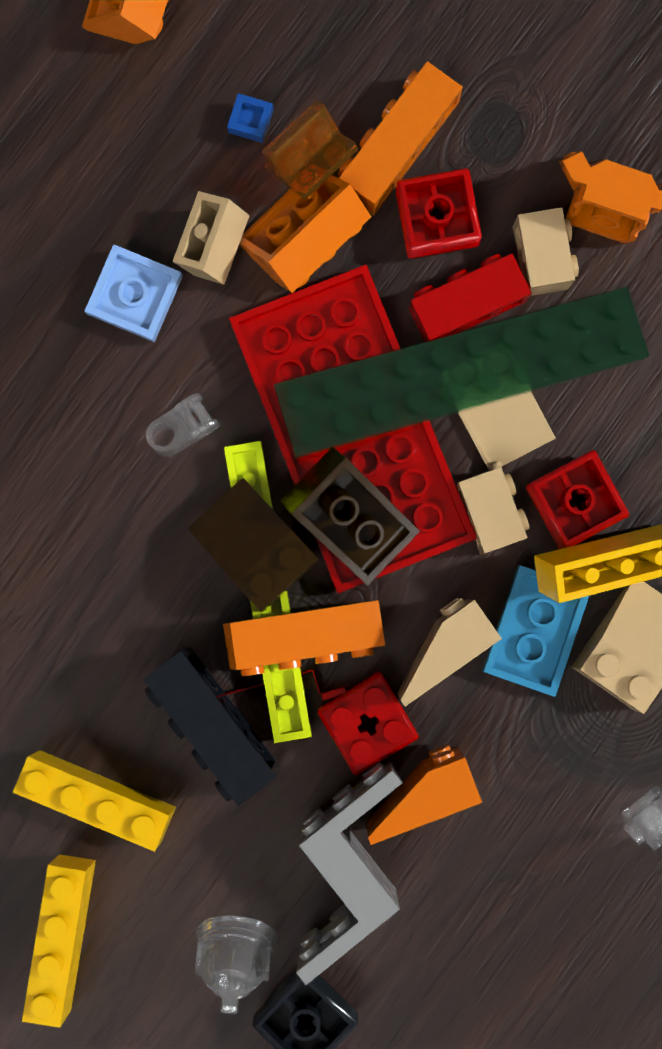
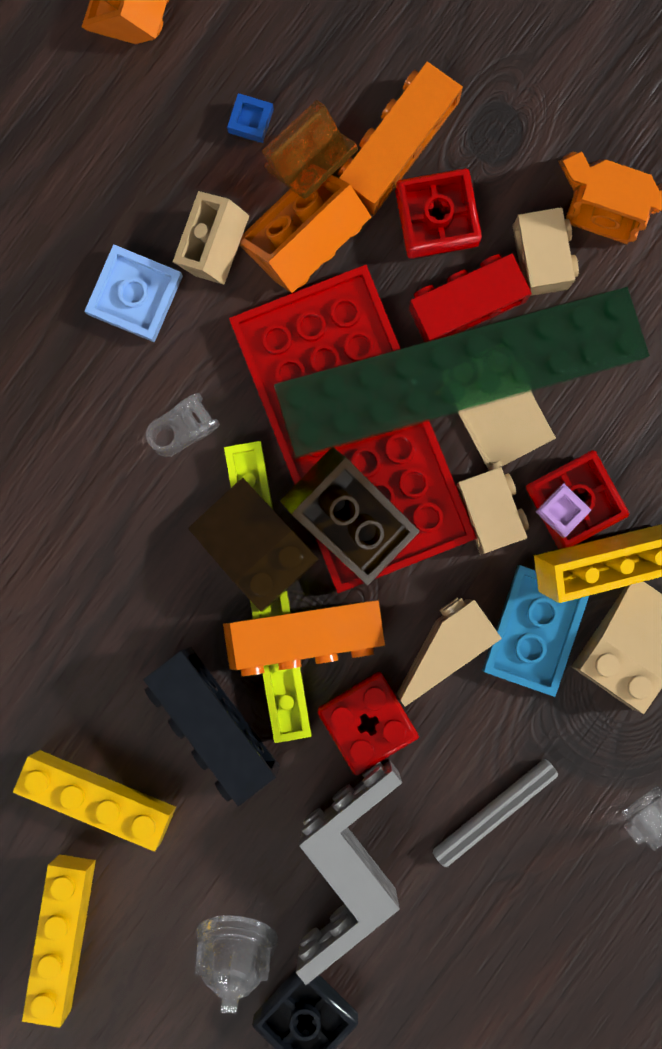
(326, 695): red piece -> none
(430, 792): orange slope -> none
(495, 813): none -> light grey axle
(563, 510): none -> lavender tile

